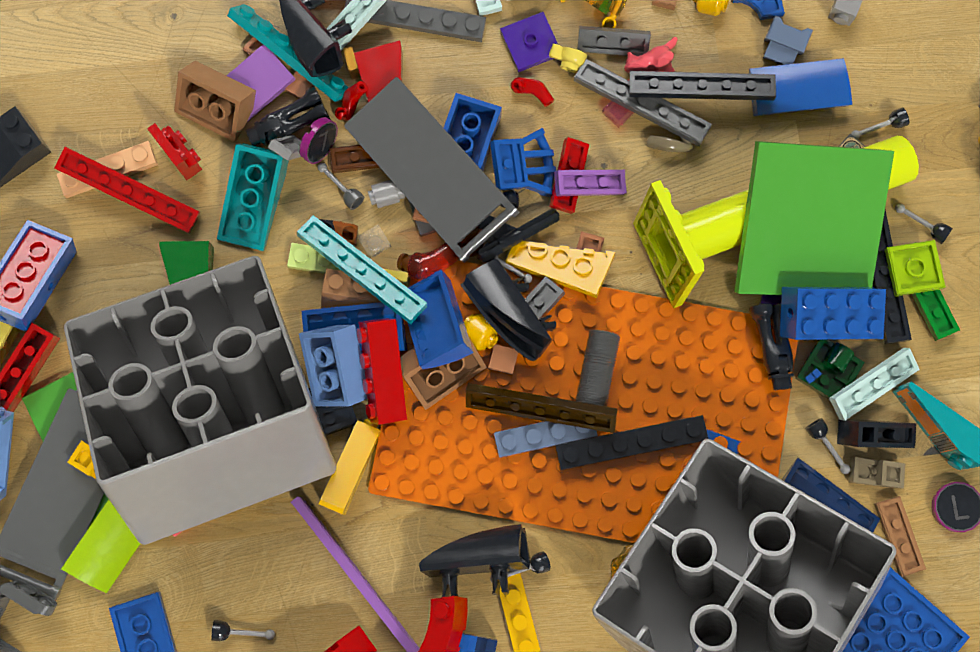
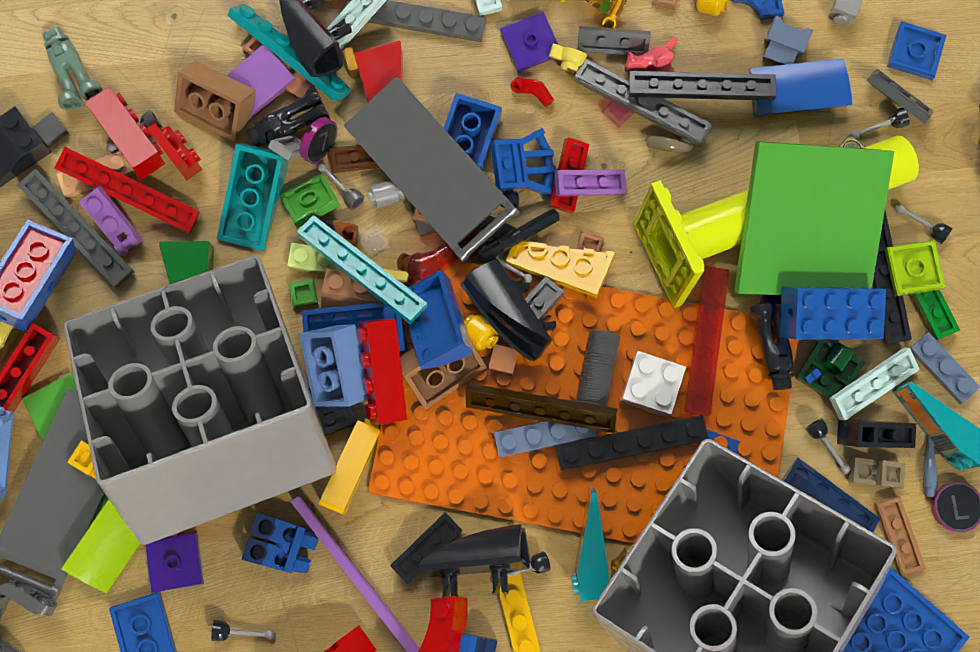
(50, 129): none -> dark grey tile
(63, 58): none -> sand green piece
(76, 227): none -> dark grey plate
(111, 220): none -> medium lavender plate
(125, 133): none -> brick
(147, 120): none -> dark grey hinge
(174, 563): none -> dark purple plate
(287, 544): none -> blue hips
(303, 293): none -> bright green tile
(309, 199): none -> bright green tile
(350, 101): red arm -> none
(436, 536): none -> black plate
(591, 559): none -> teal slope
(652, 384): none -> white brick
(706, 341): none -> clear red plate
(900, 95): none -> dark grey tile
(916, 50): none -> blue tile
(930, 470): none -> sand blue animal
(944, 368): none -> sand blue plate

